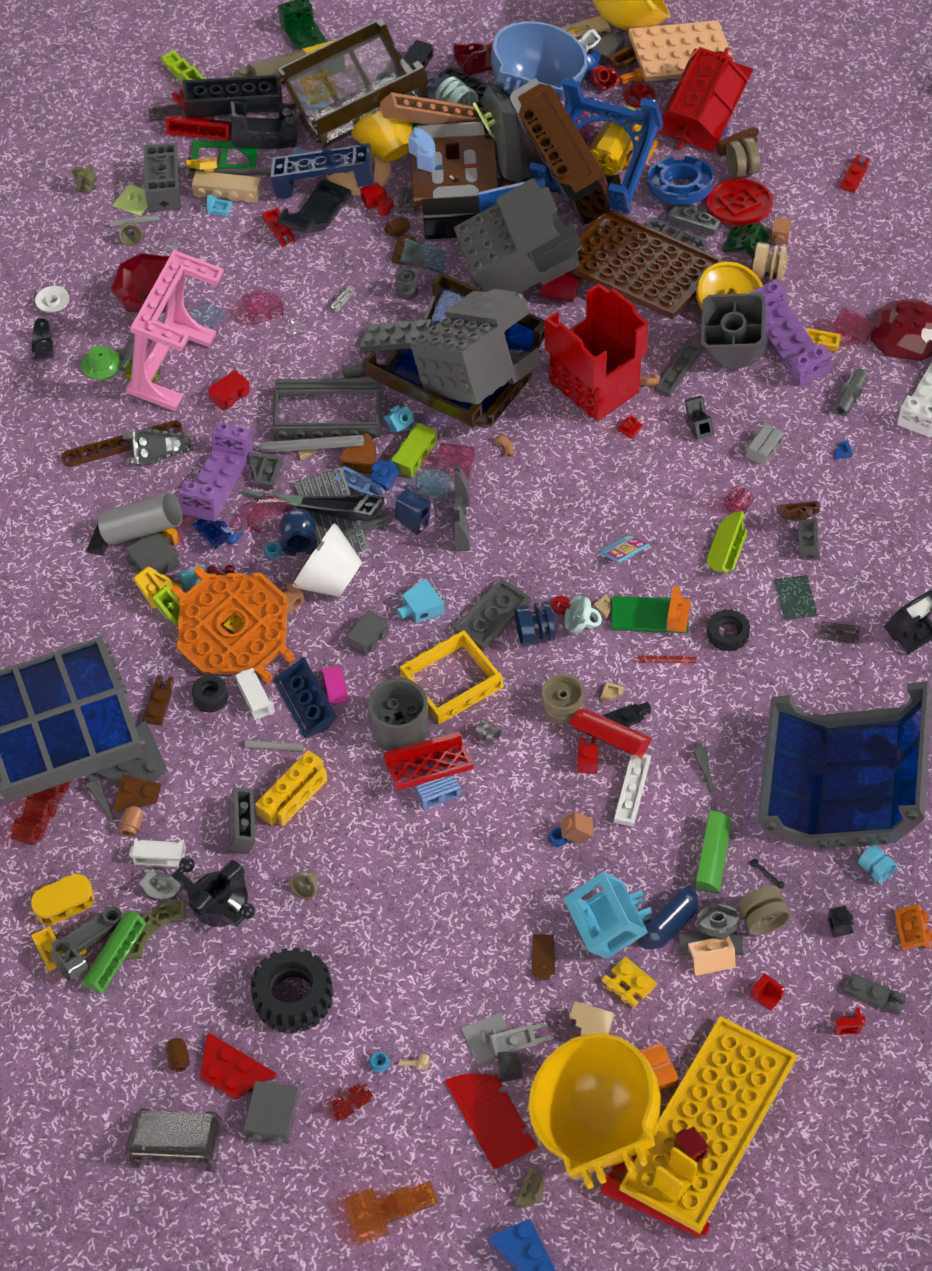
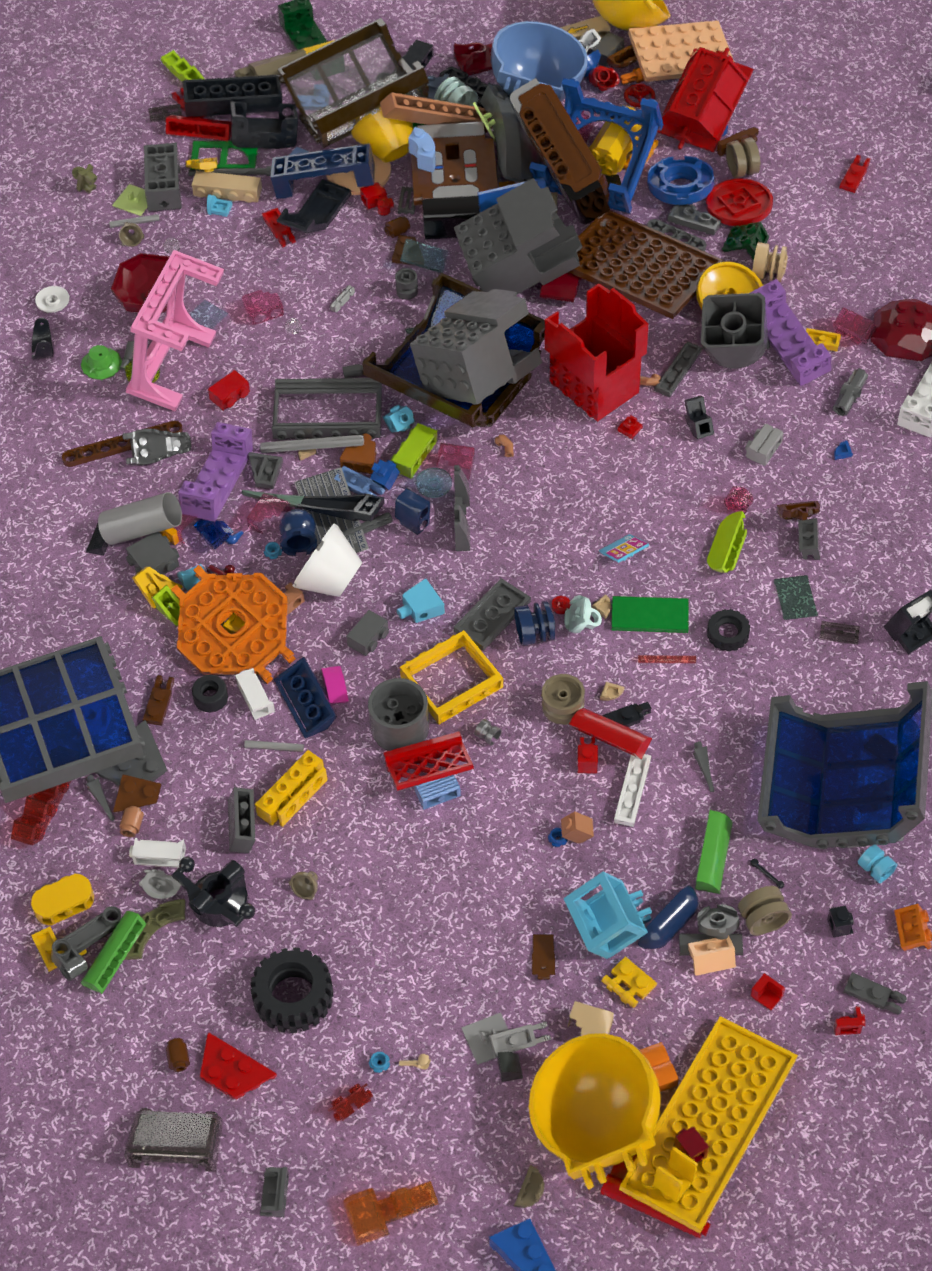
(271, 1113): dark grey brick -> none
(274, 1192): none -> dark grey hinge
(316, 76): clear yellow window -> none
(393, 335): dark grey plate -> none
(491, 1117): red piece -> none
(678, 611): orange bracket -> none
(781, 230): nougat brick -> none

